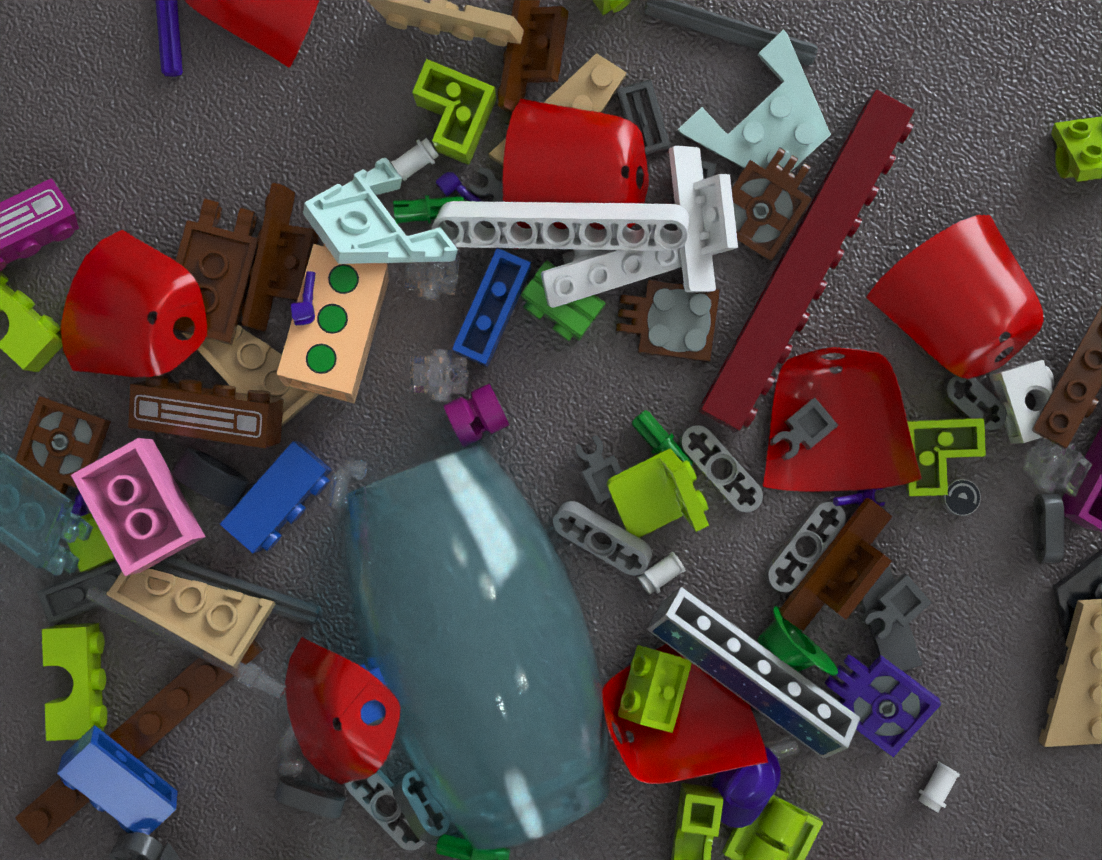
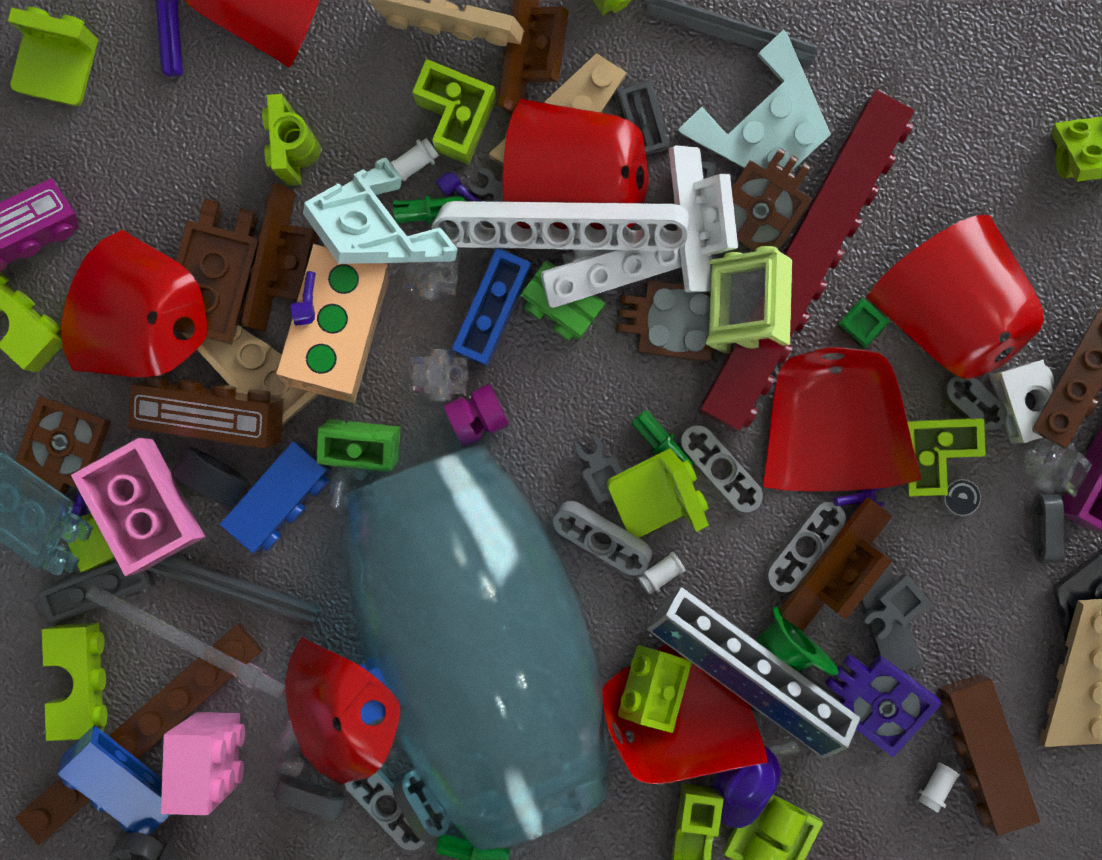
(52, 56): none -> lime bracket
(201, 763): none -> bright pink brick
(202, 614): tan wing -> none
(291, 141): none -> lime plate
(358, 445): none -> bright green brick
(750, 299): none -> yellowish green window
(807, 427): dark grey plate -> none
(862, 323): none -> green tile
(988, 755): none -> reddish brown brick

